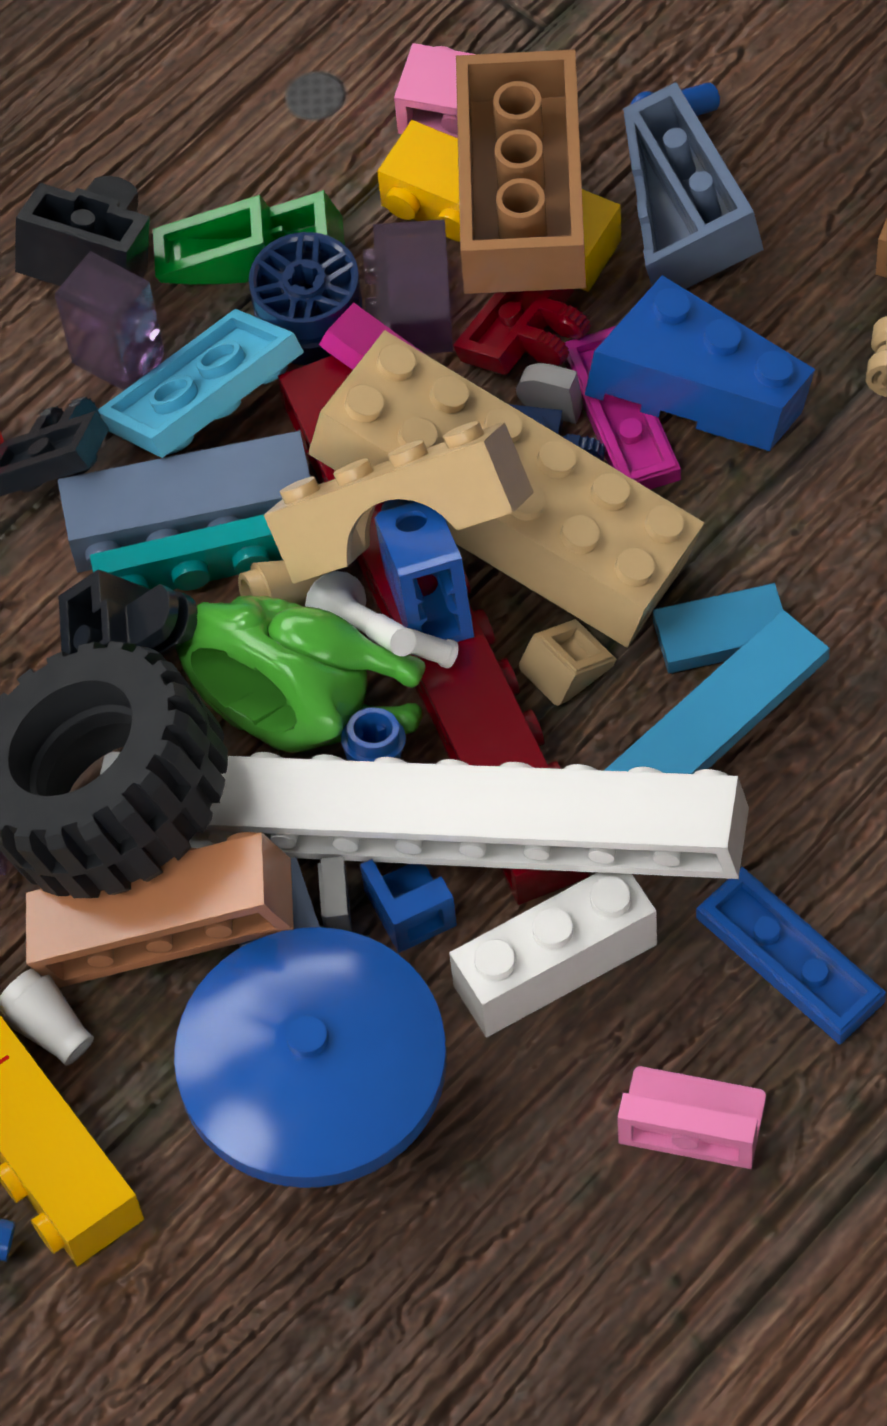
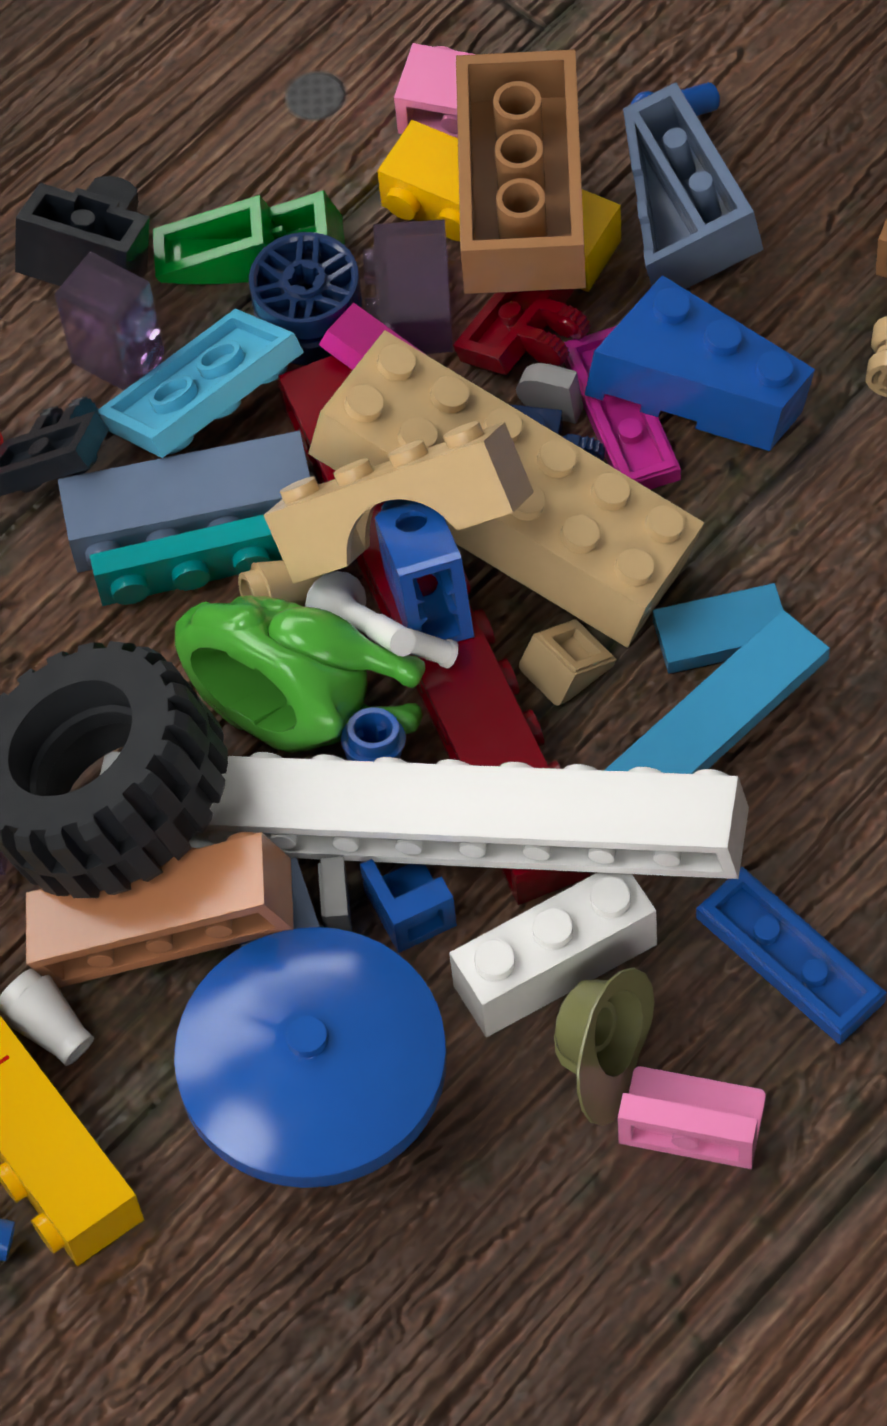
(118, 610): black brick -> none
(601, 1038): none -> olive piece

